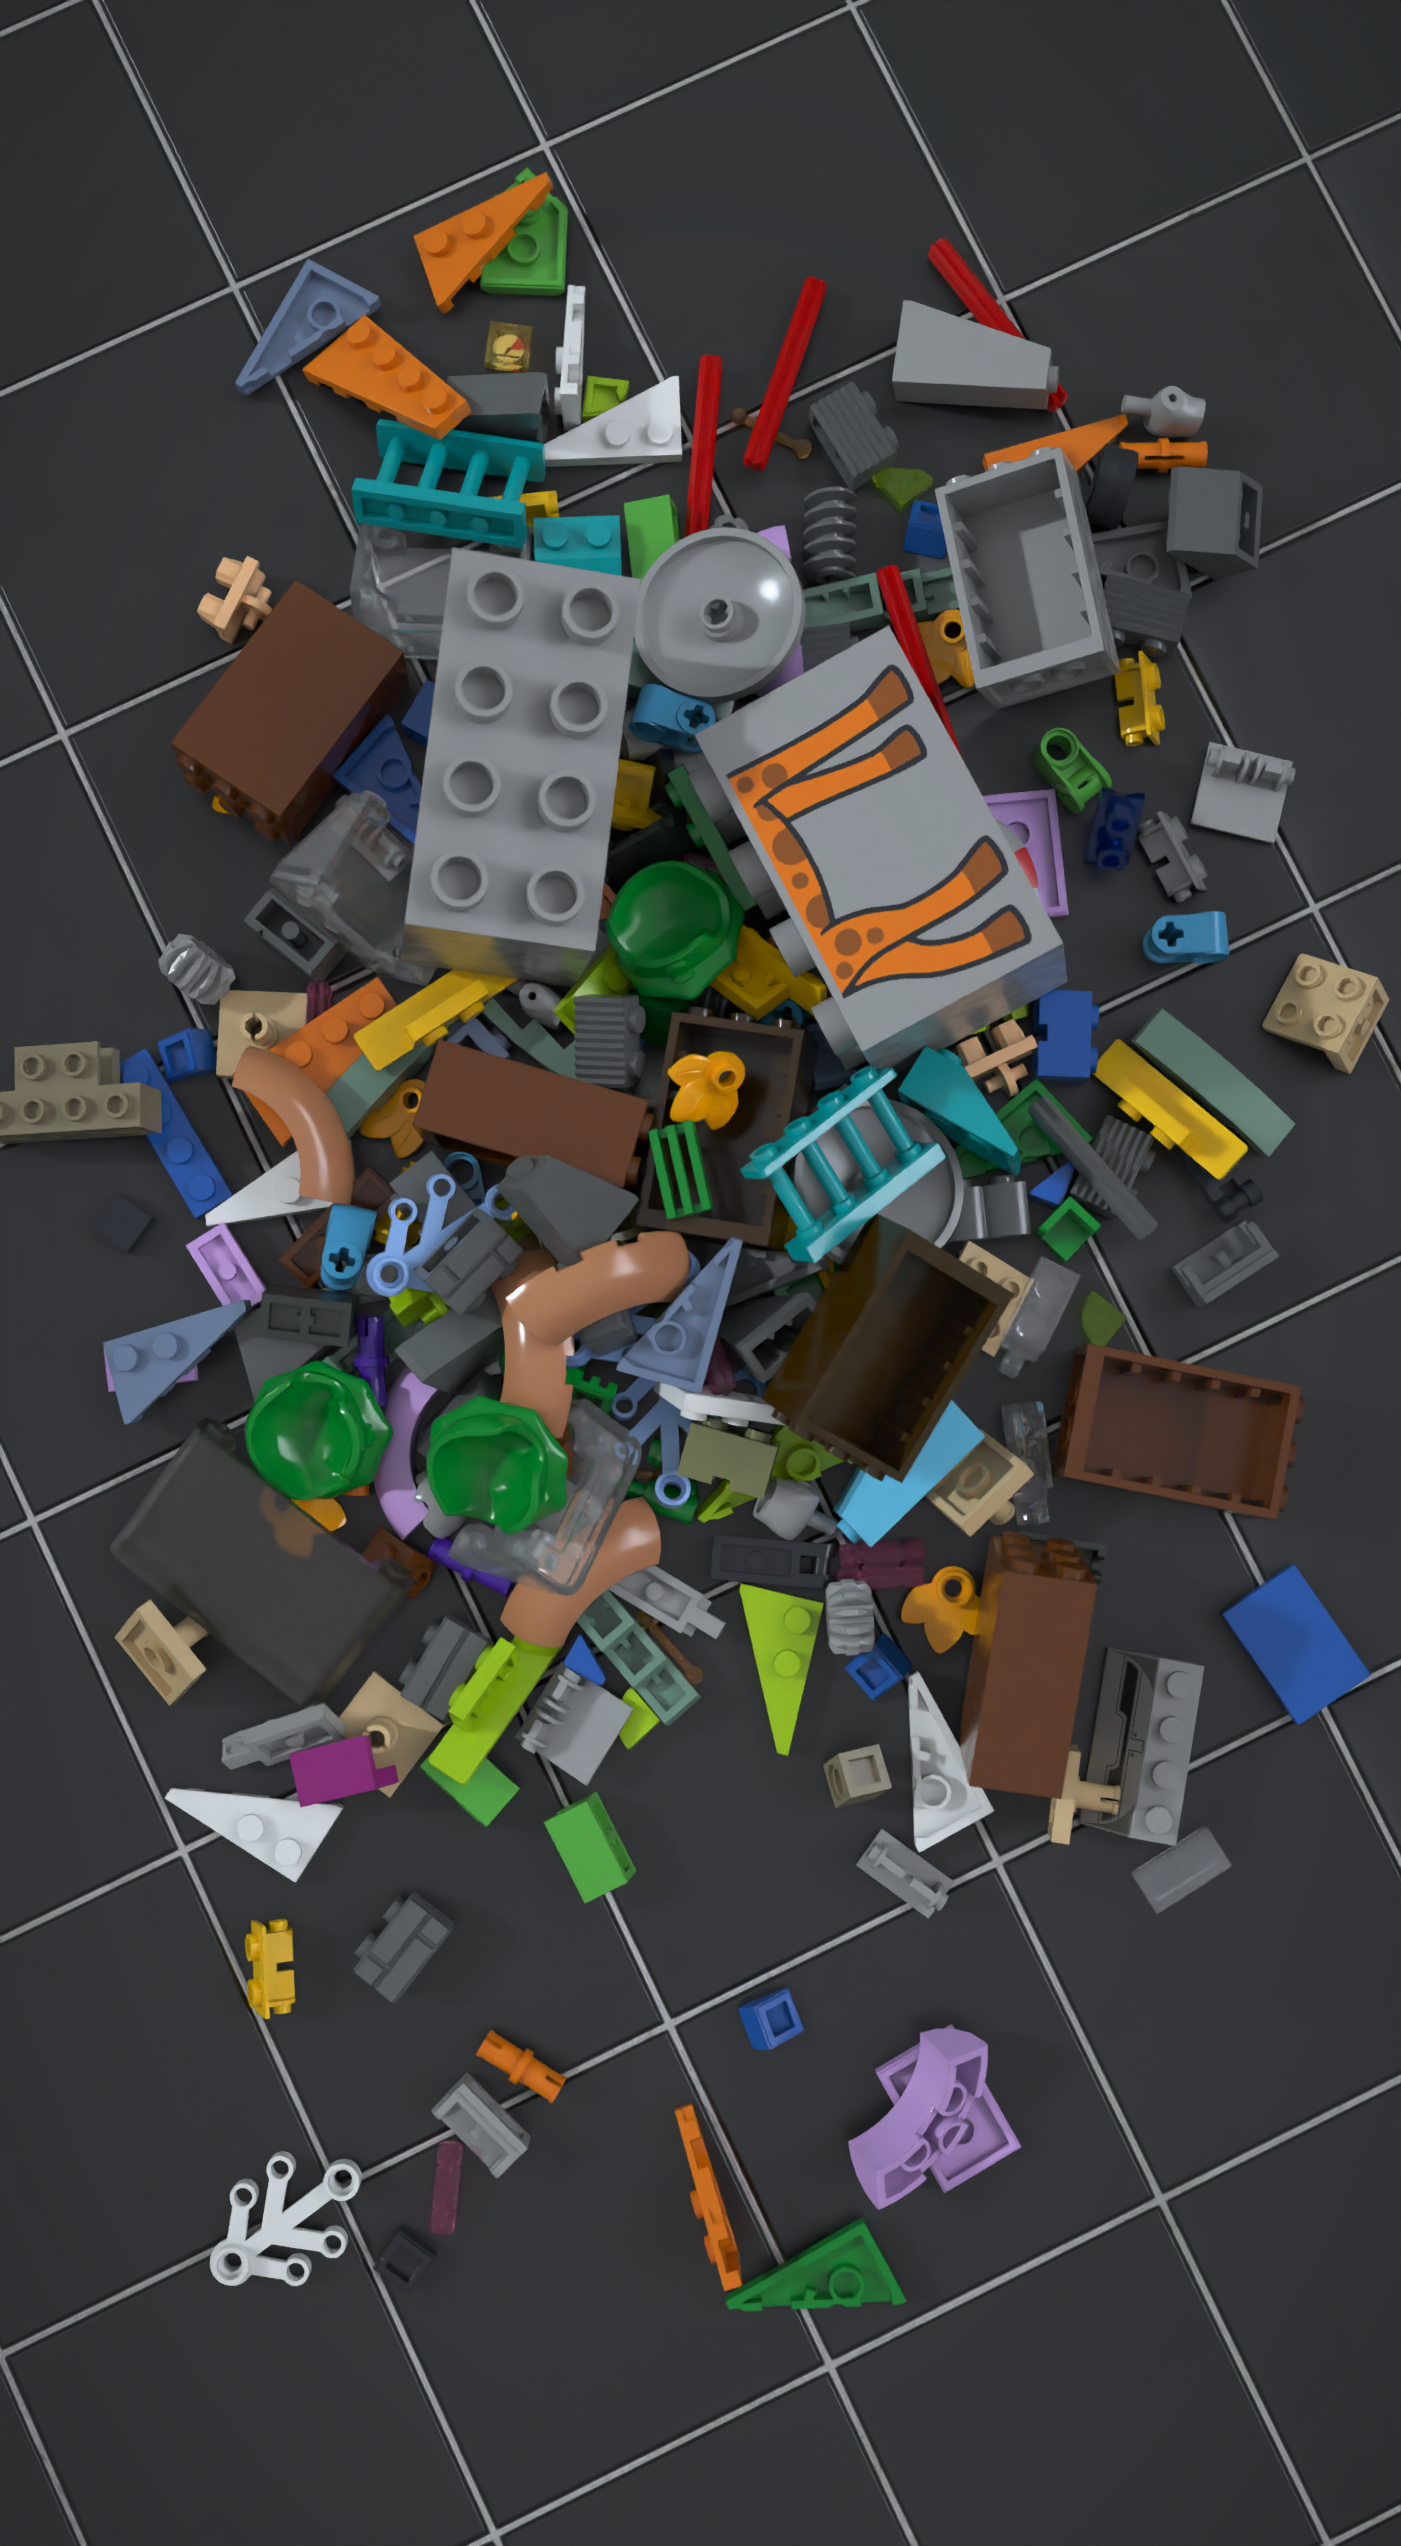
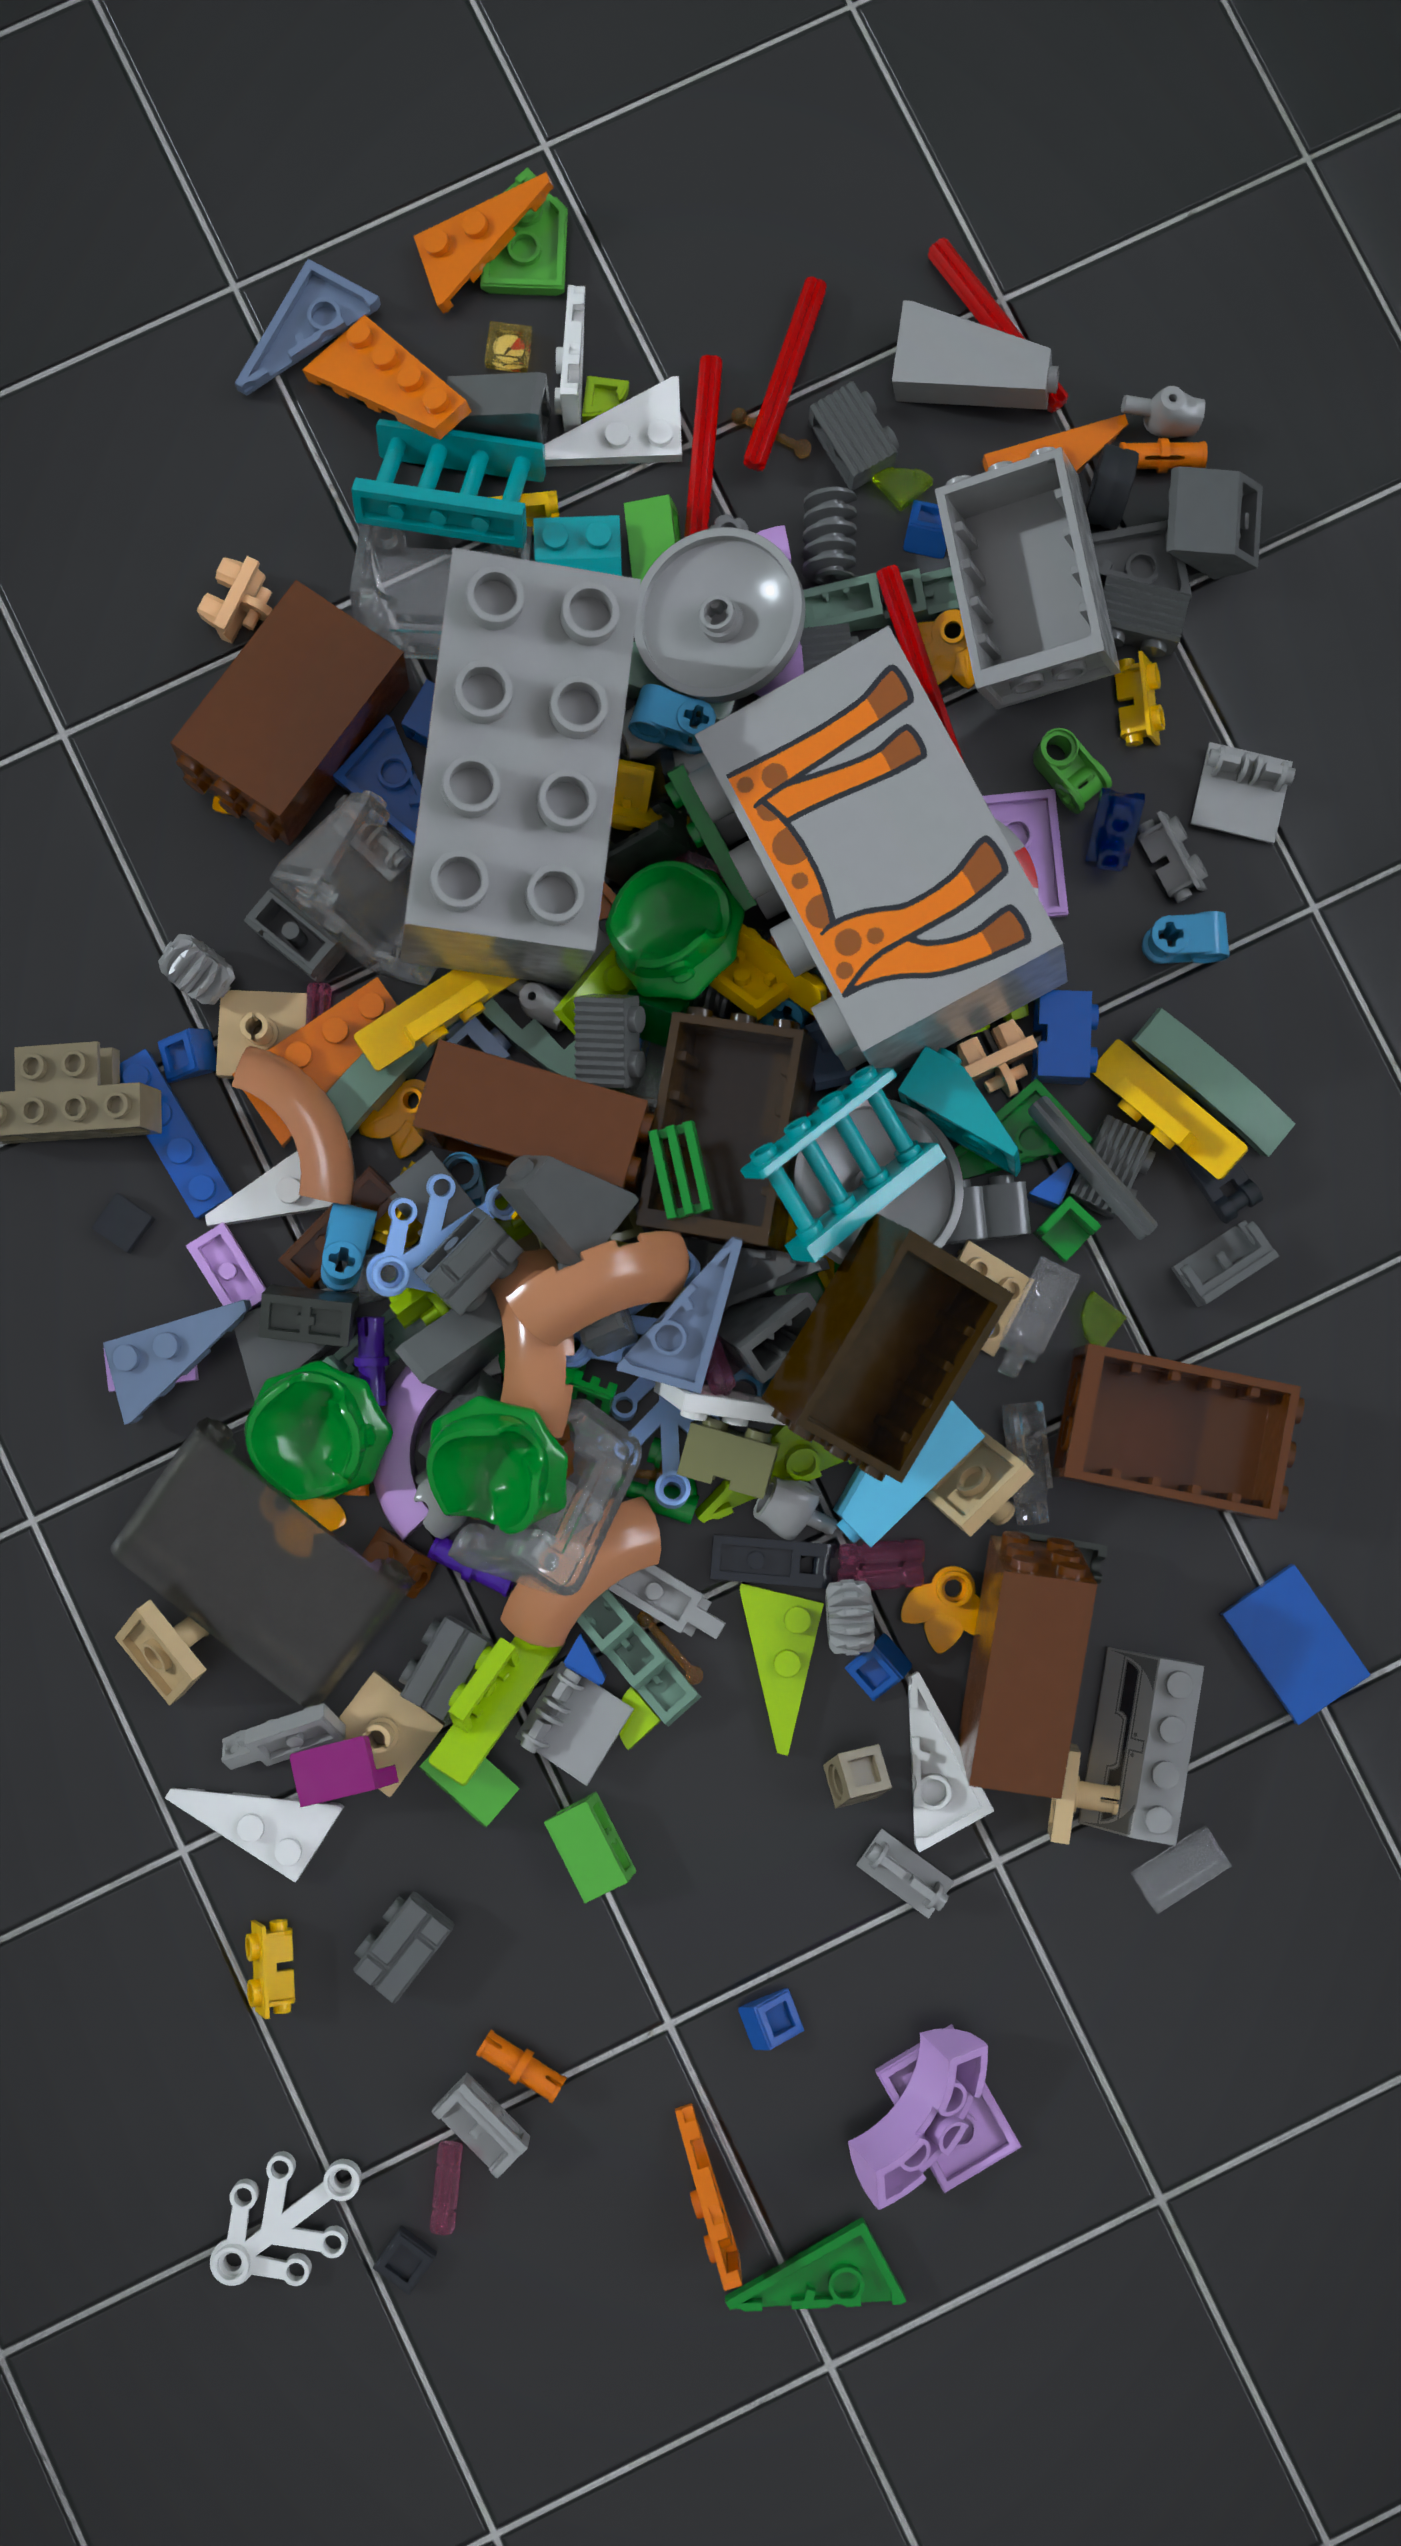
(702, 1091): light orange plate -> none
(1328, 1009): tan bracket -> none

